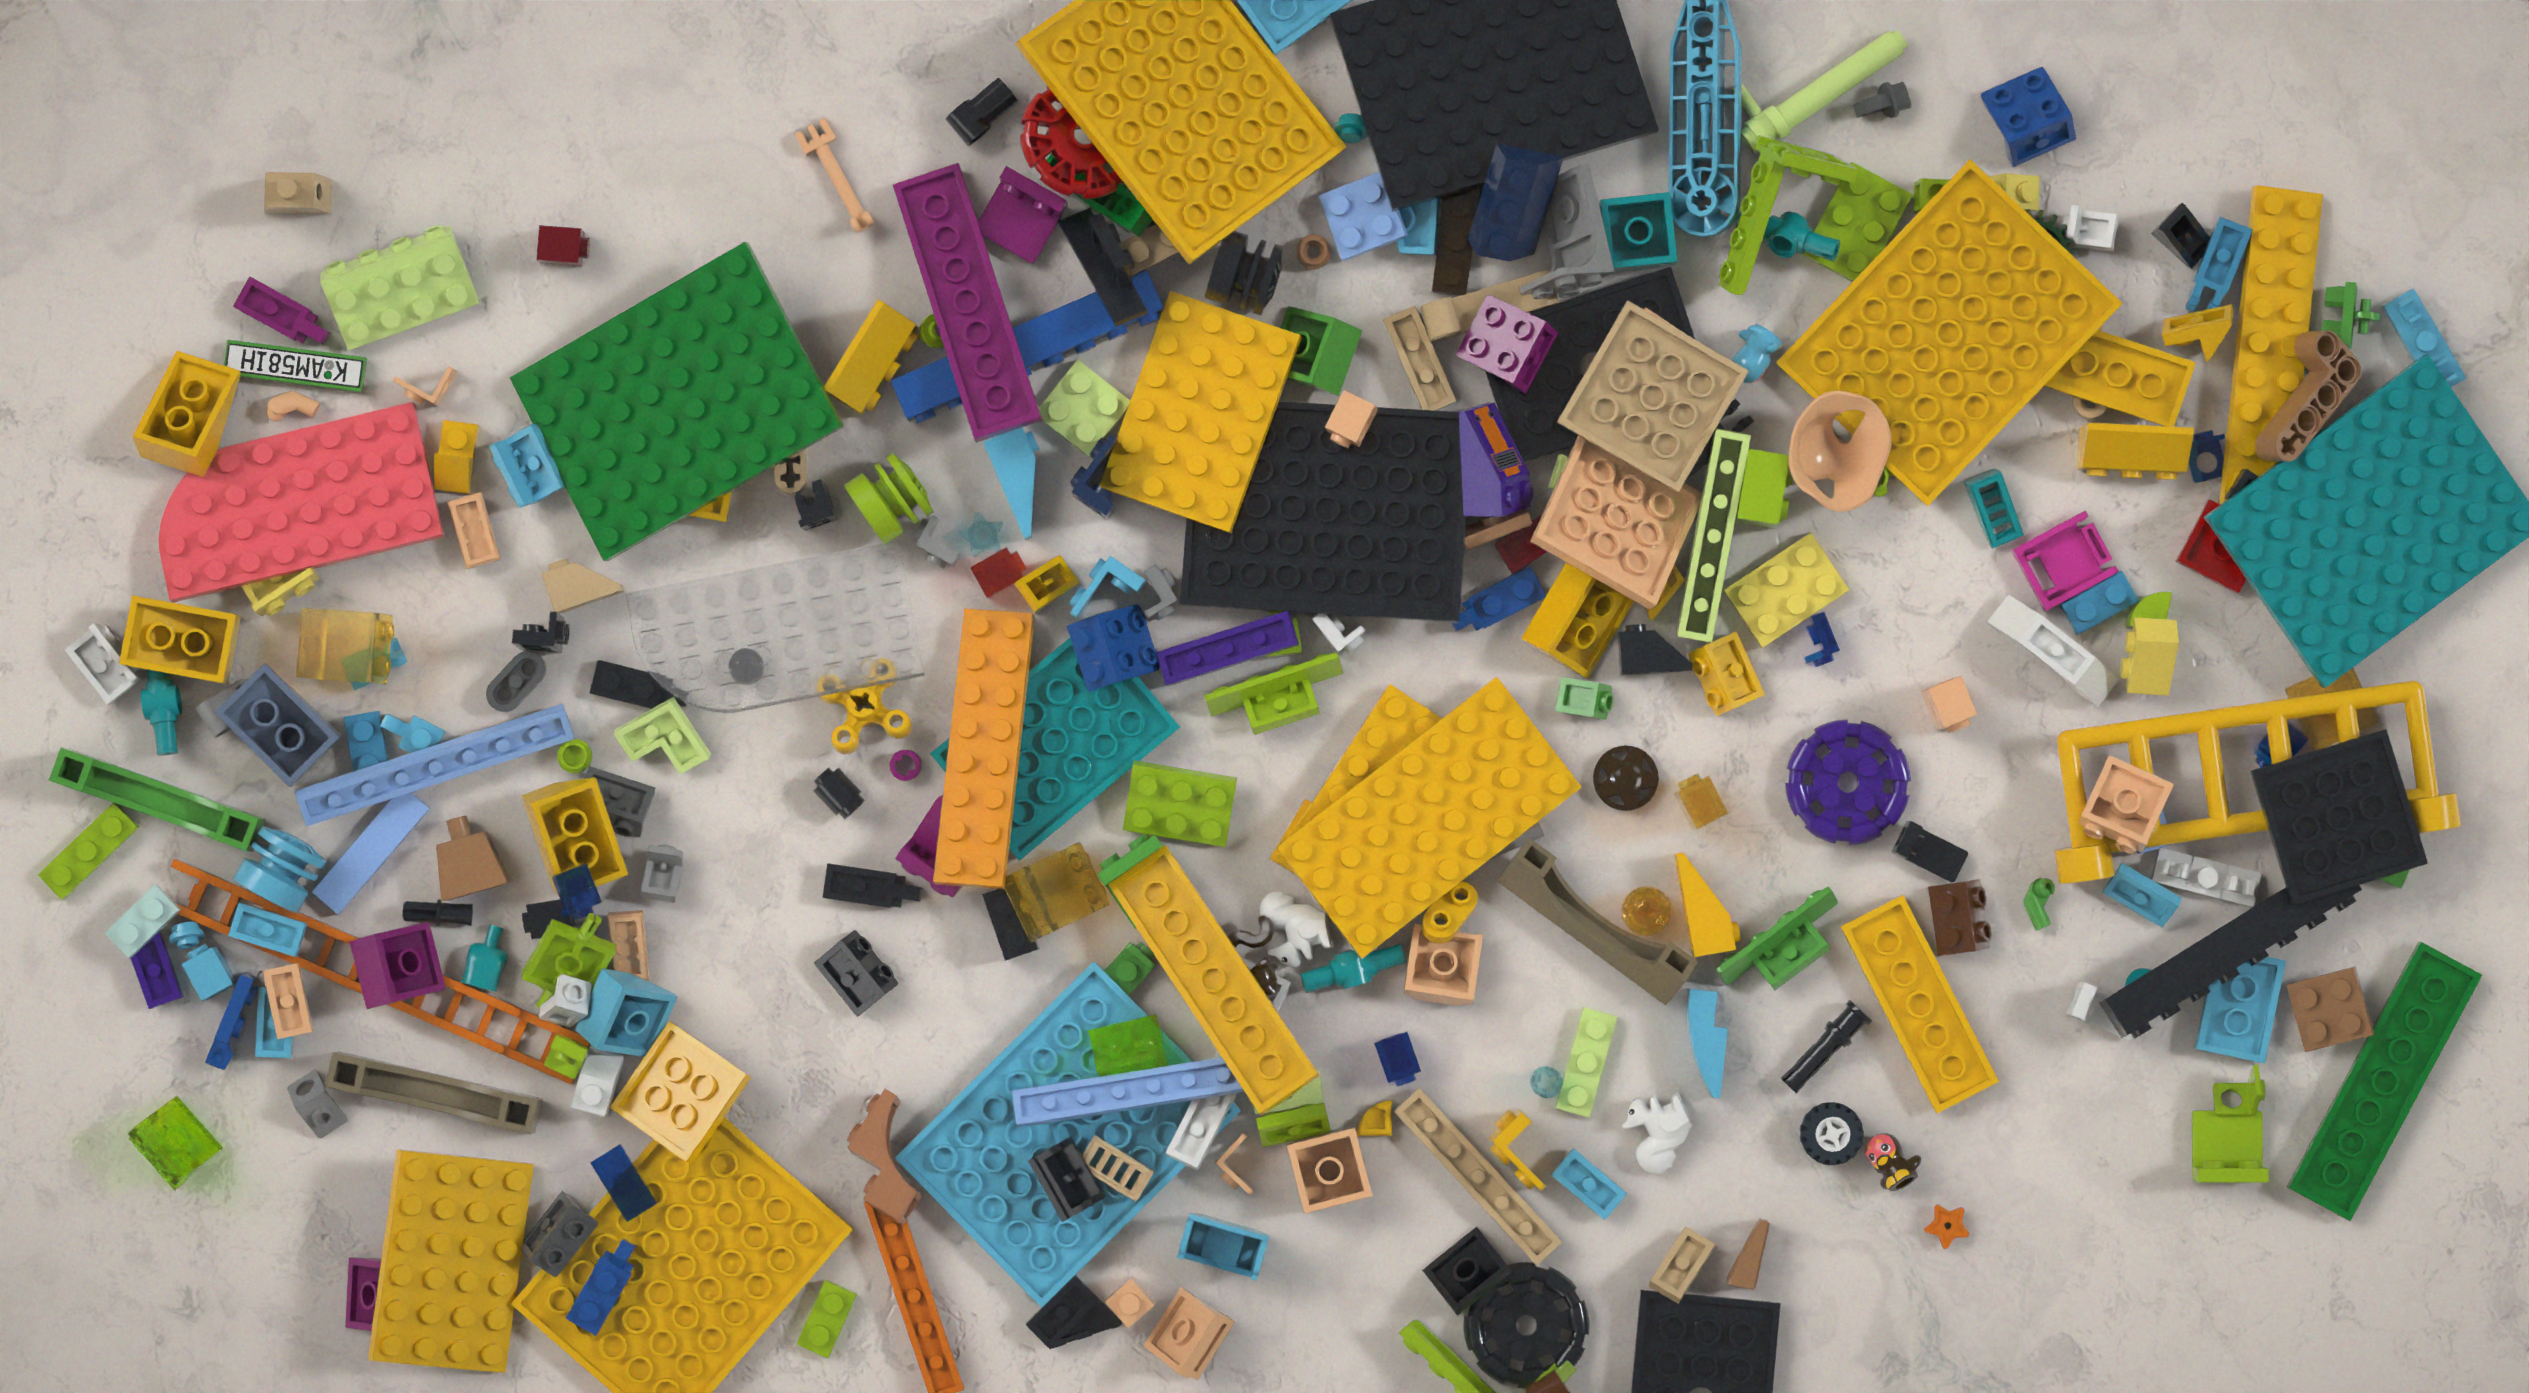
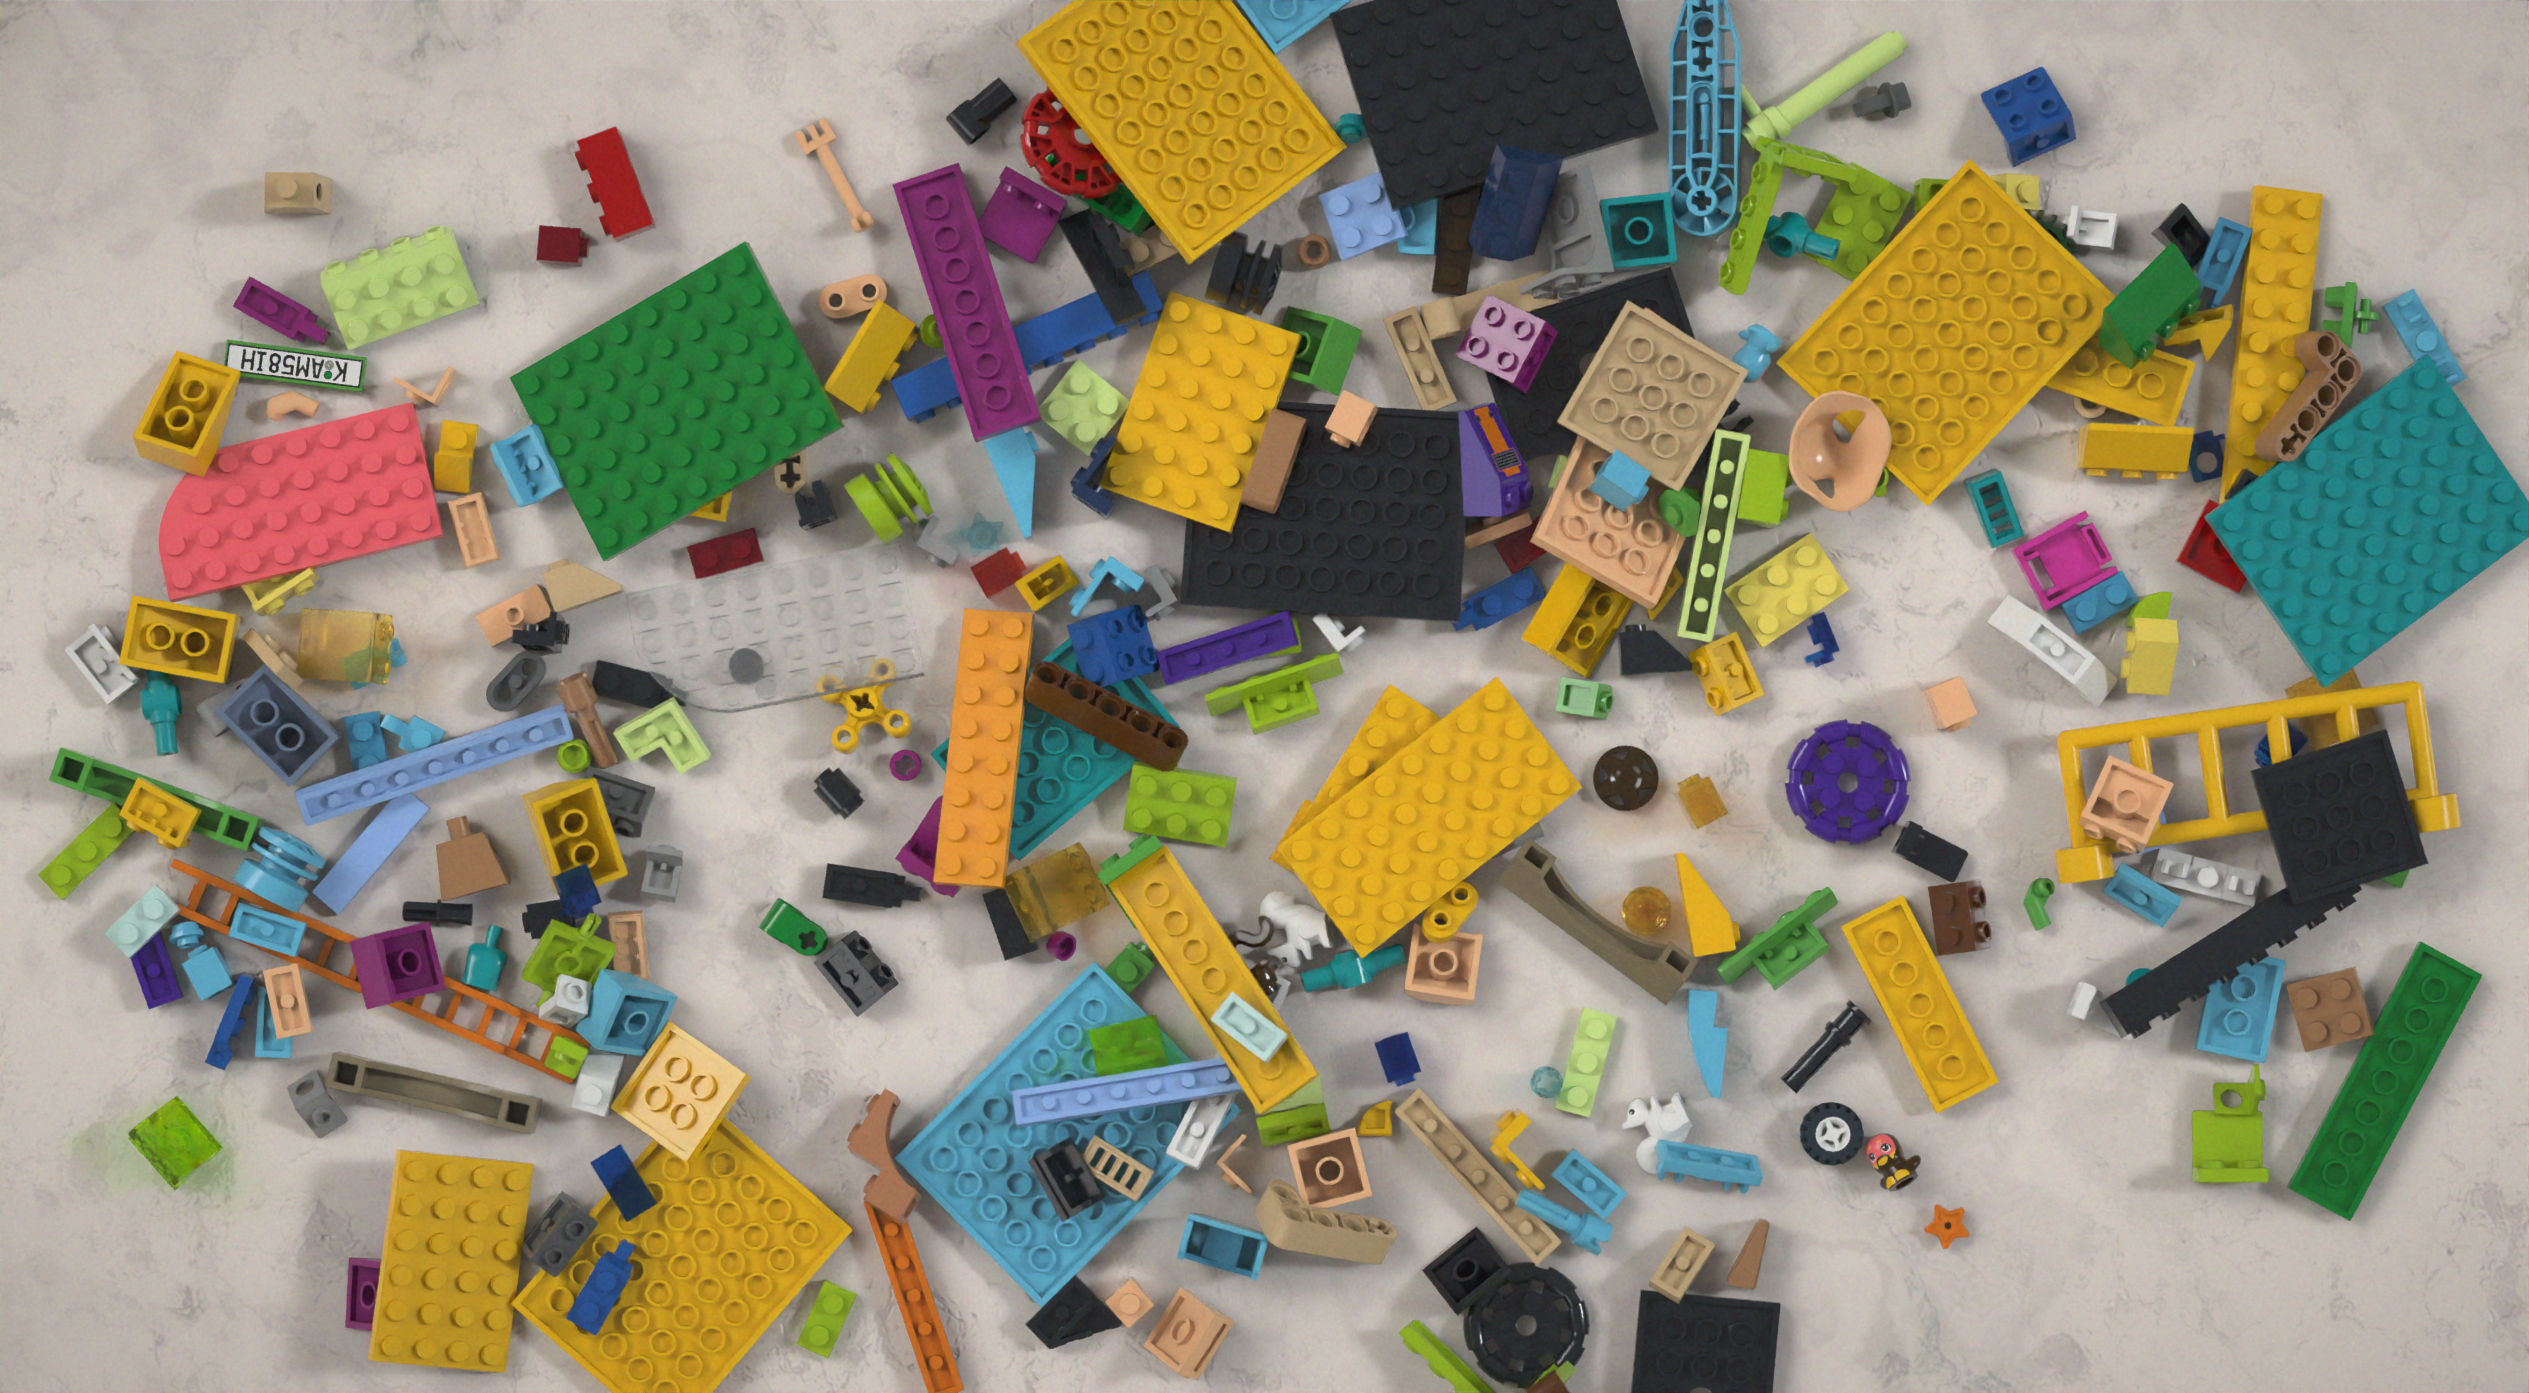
(160, 813): none -> yellow bracket
(280, 664): none -> tan plate
(524, 608): none -> light nougat plate
(579, 698): none -> medium nougat piece
(614, 184): none -> red brick
(725, 553): none -> dark red plate
(789, 925): none -> green piece
(852, 296): none -> light nougat plate
(1067, 949): none -> magenta hinge
(1105, 716): none -> reddish brown beam
(1249, 1027): none -> light aqua plate
(1274, 461): none -> medium nougat beam
(1321, 1230): none -> tan beam
(1584, 1229): none -> medium azure piece
(1620, 481): none -> medium azure brick
(1681, 510): none -> bright green plate
(1707, 1164): none -> medium azure plate
(2150, 308): none -> green slope

